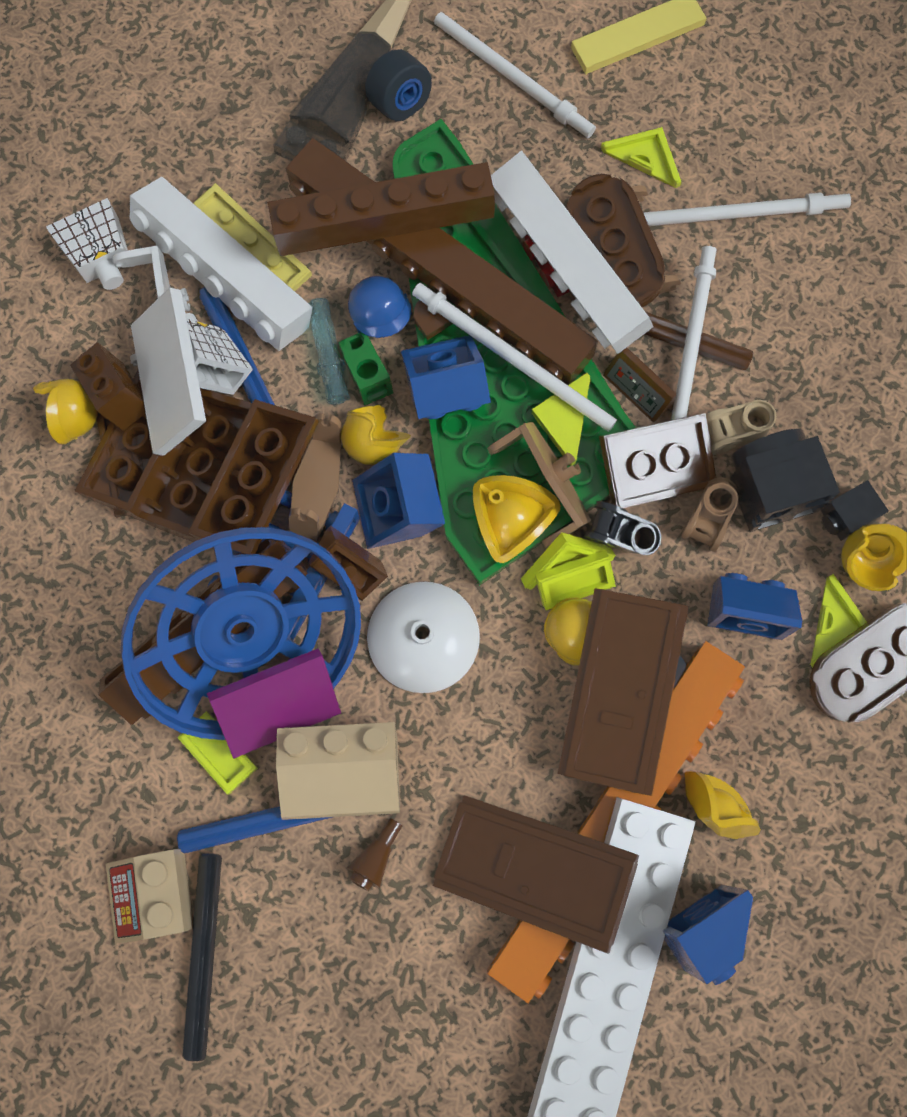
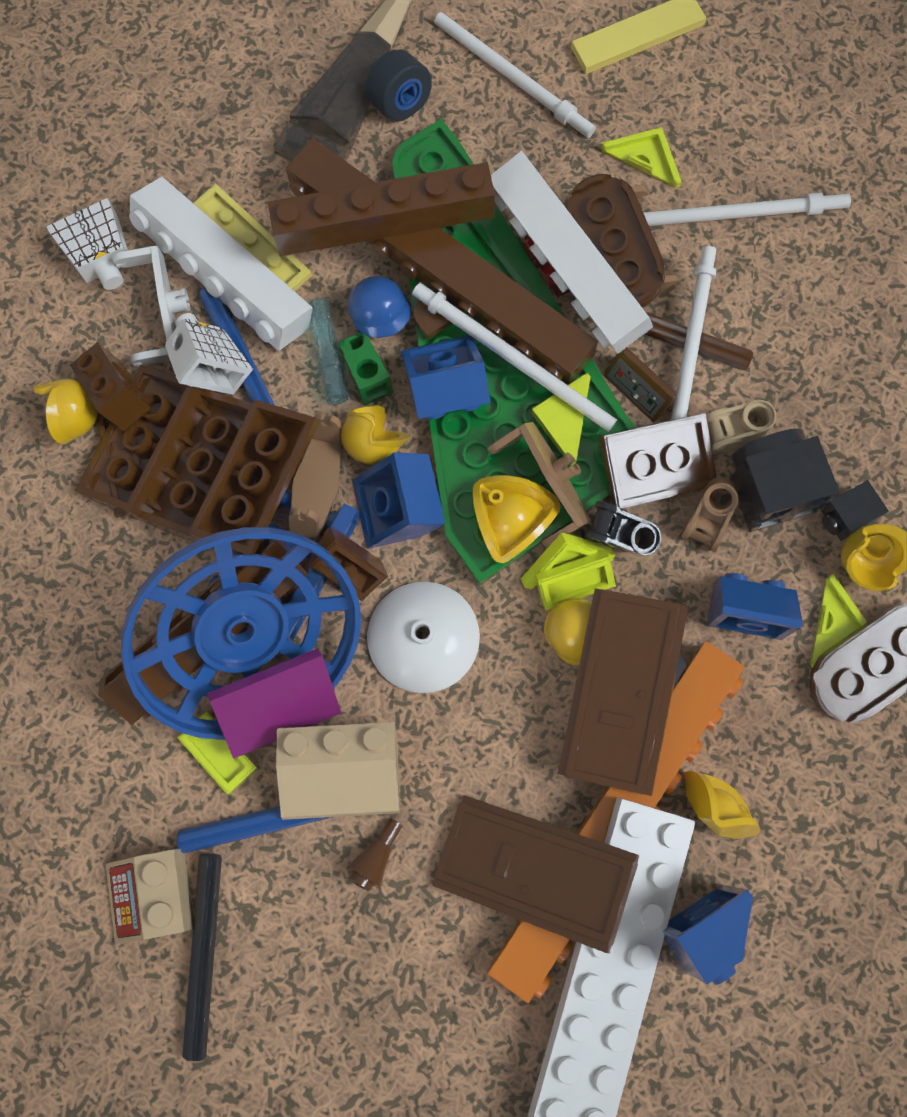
(167, 372): white tile -> none

